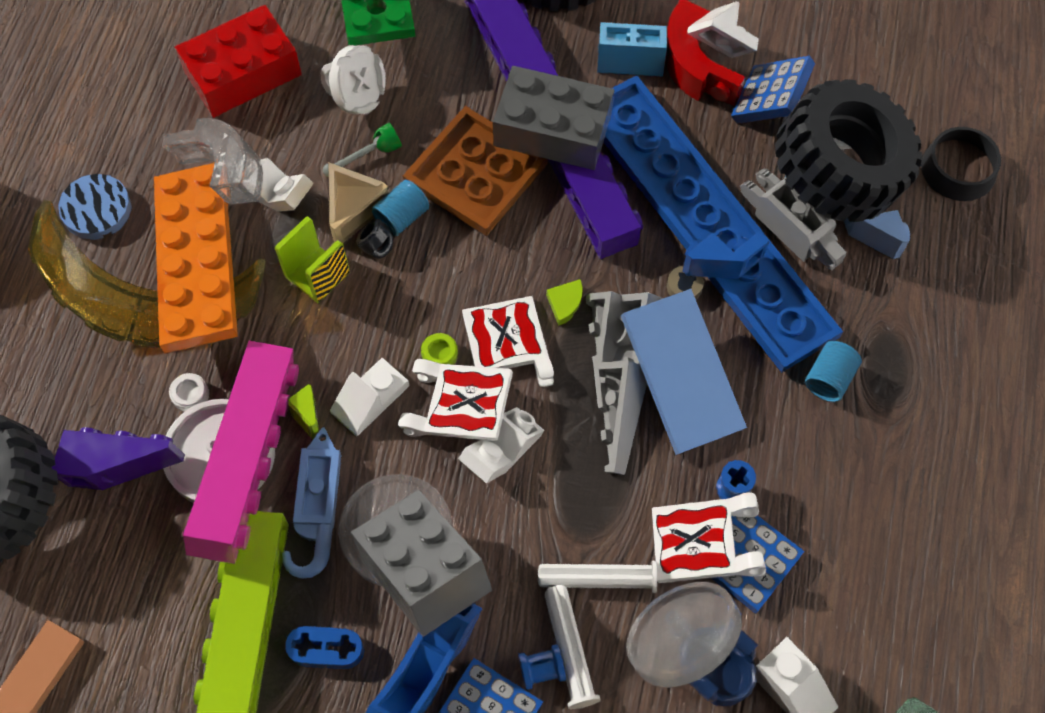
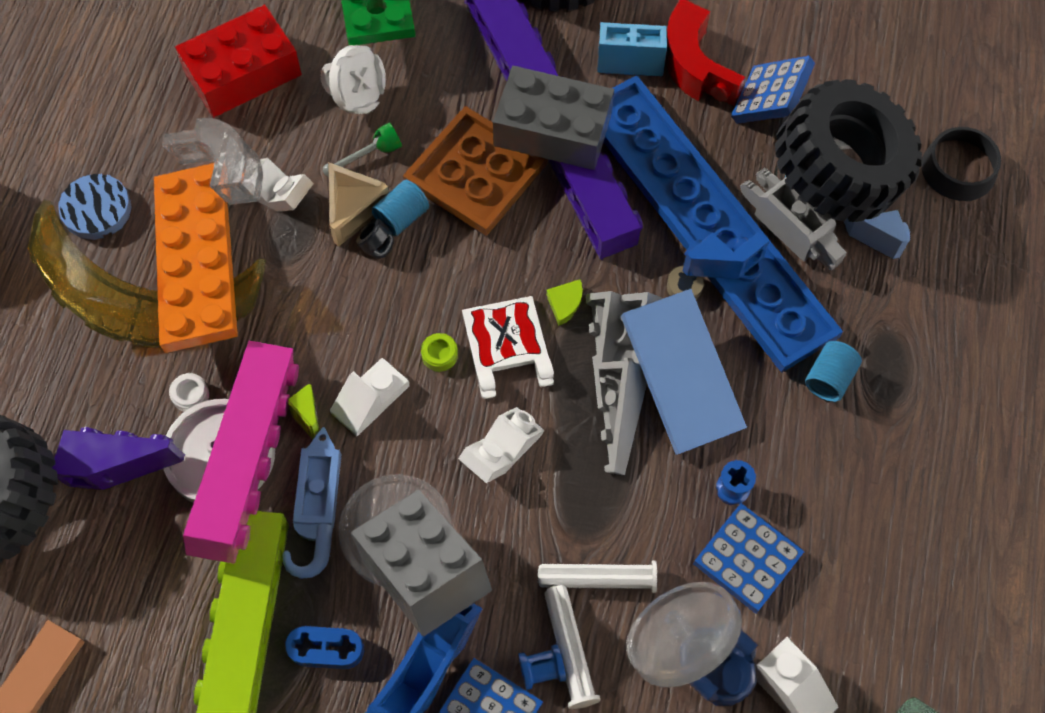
(309, 265): lime piece -> none
(464, 402): flag -> none
(699, 540): flag -> none
(721, 32): white slope -> none

